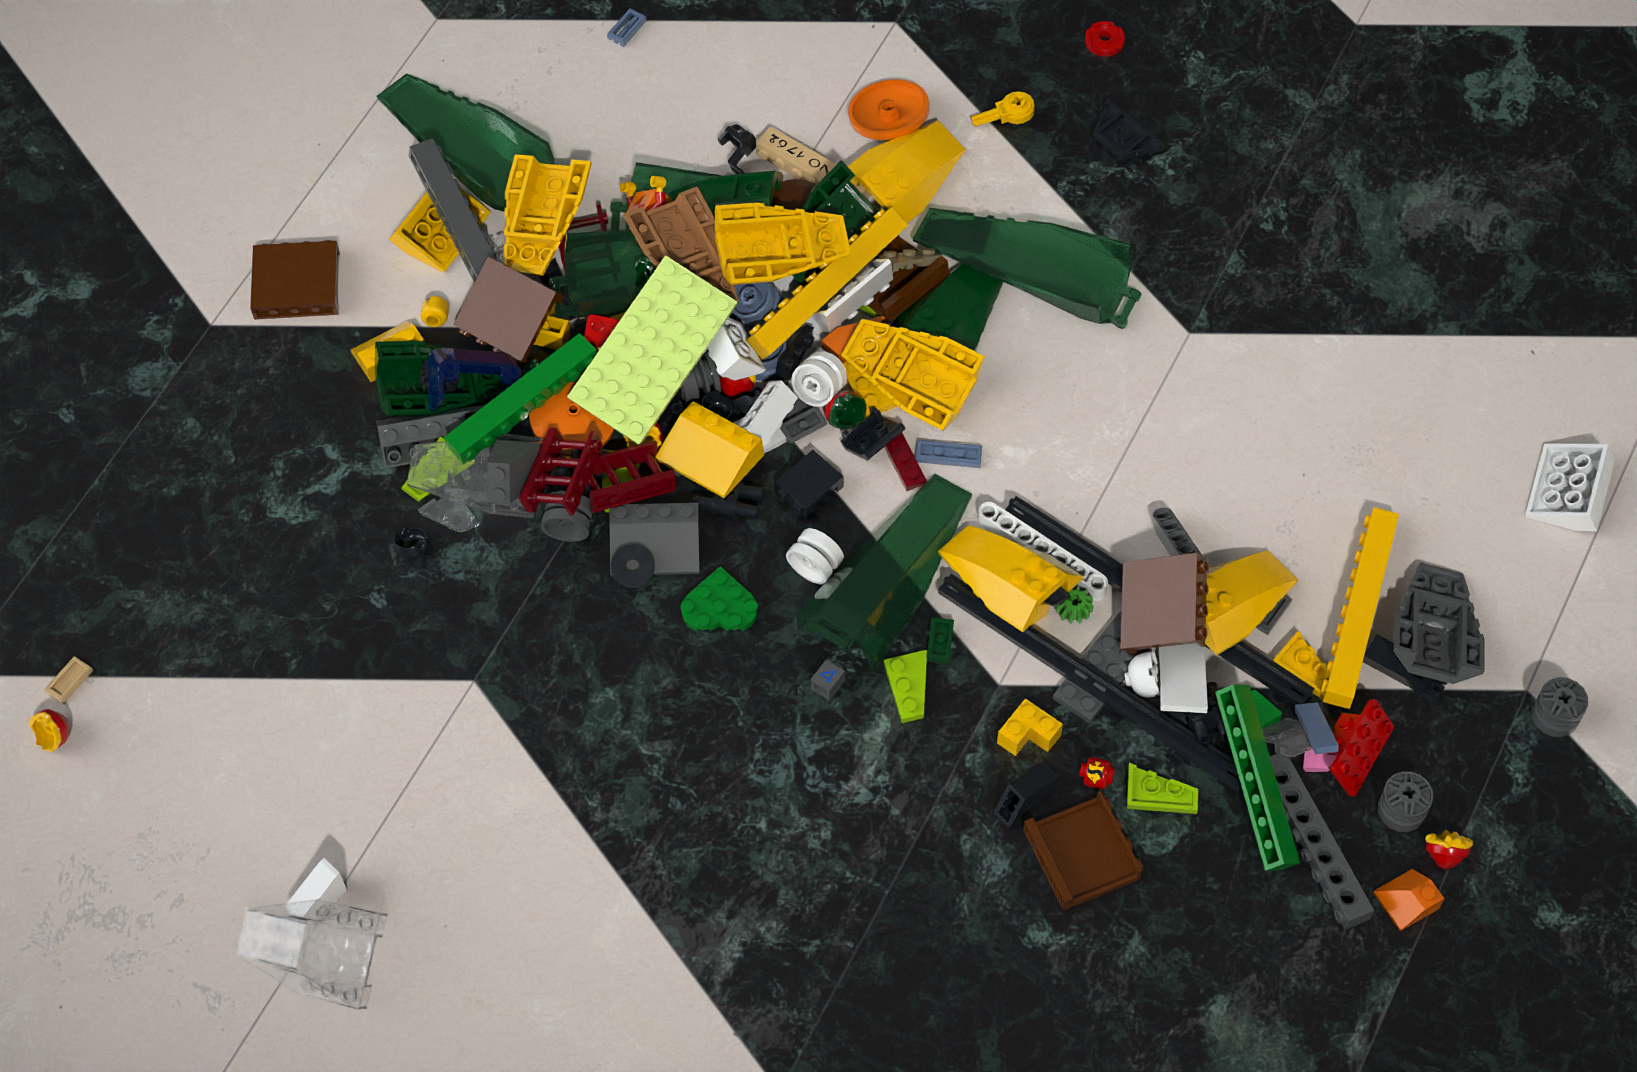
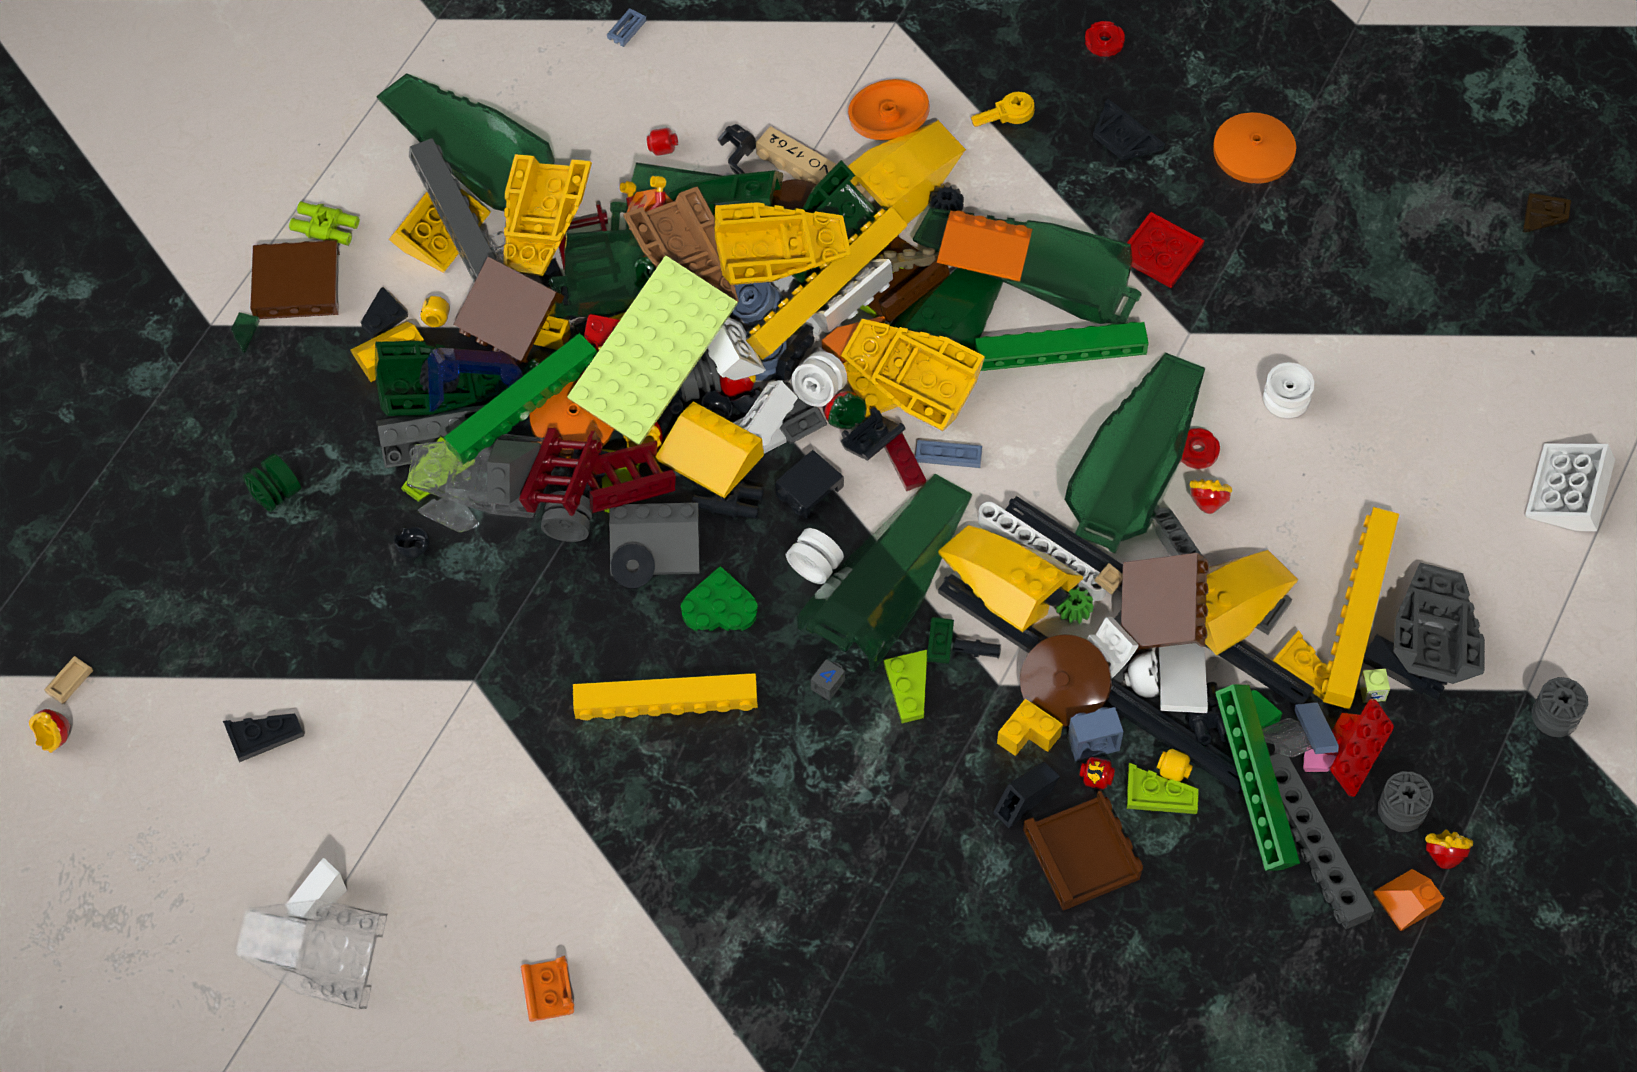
(244, 329): none -> clear green tile
(261, 735): none -> black wing
(268, 485): none -> dark green wheel
(324, 223): none -> lime pin
(382, 314): none -> black wing
(547, 989): none -> orange piece
(662, 141): none -> red head
(665, 696): none -> yellow brick
(947, 199): none -> black gear
(977, 648): none -> black pin
(984, 245): none -> orange slope
(1062, 346): none -> green brick
(1066, 677): none -> reddish brown dish
(1095, 733): none -> sand blue brick
(1109, 578): none -> tan tile
(1114, 644): none -> white slope
(1135, 455): none -> clear green windscreen
(1163, 249): none -> red plate
(1174, 765): none -> yellow head
(1201, 459): none -> red tile
(1209, 495): none -> red hair
(1254, 147): none -> orange dish
(1288, 390): none -> white wheel
(1374, 685): none -> yellowish green brick
(1545, 212): none -> dark brown wing

